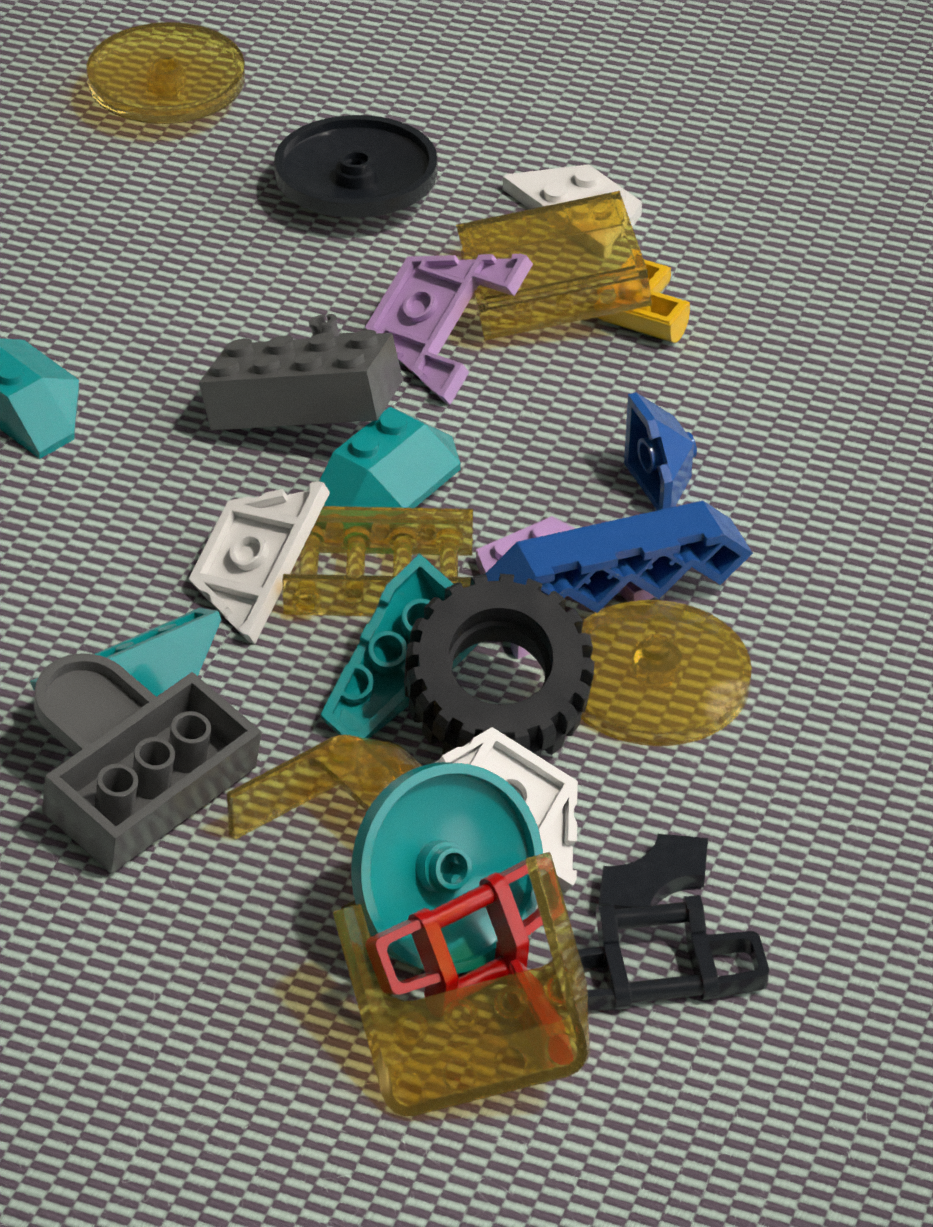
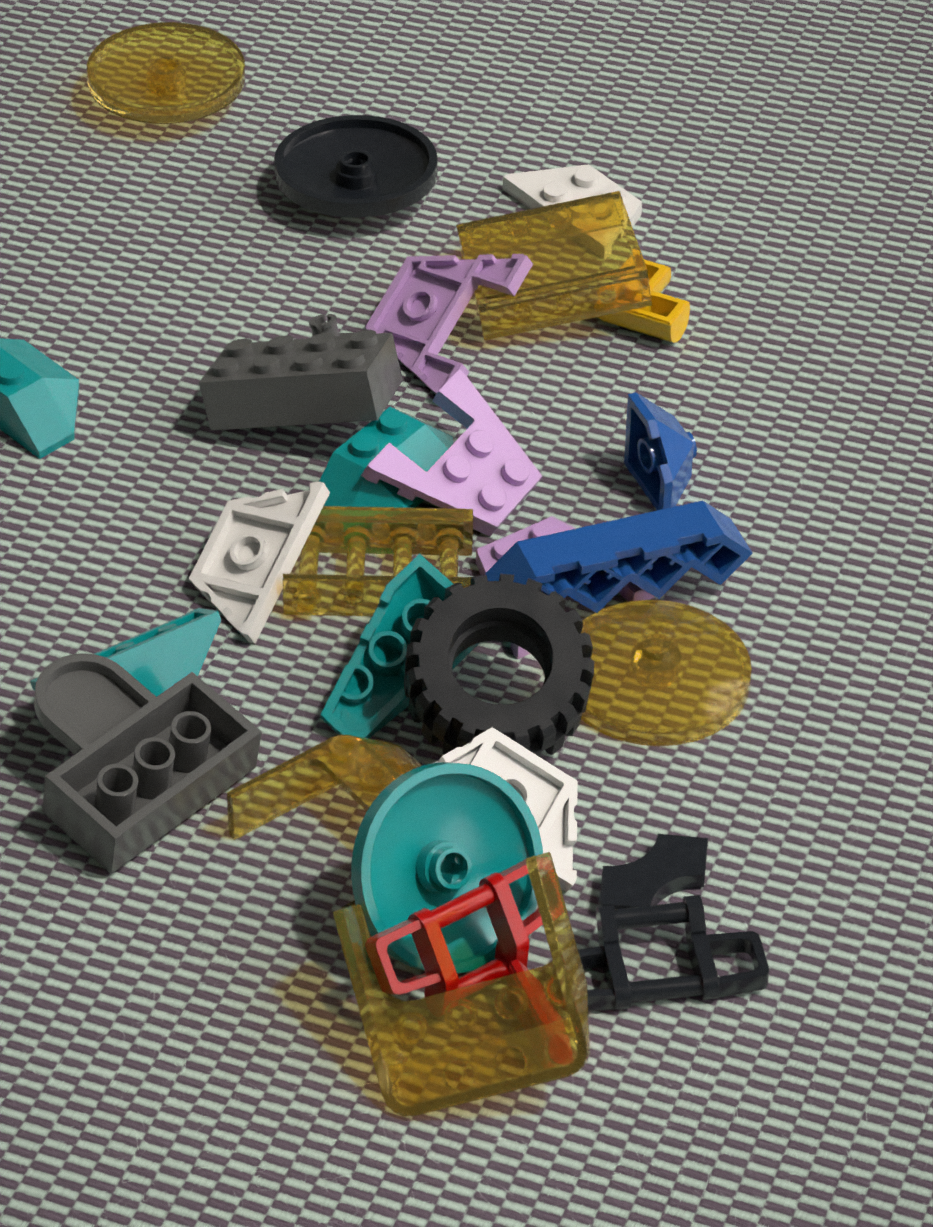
(478, 472): none -> lavender wing

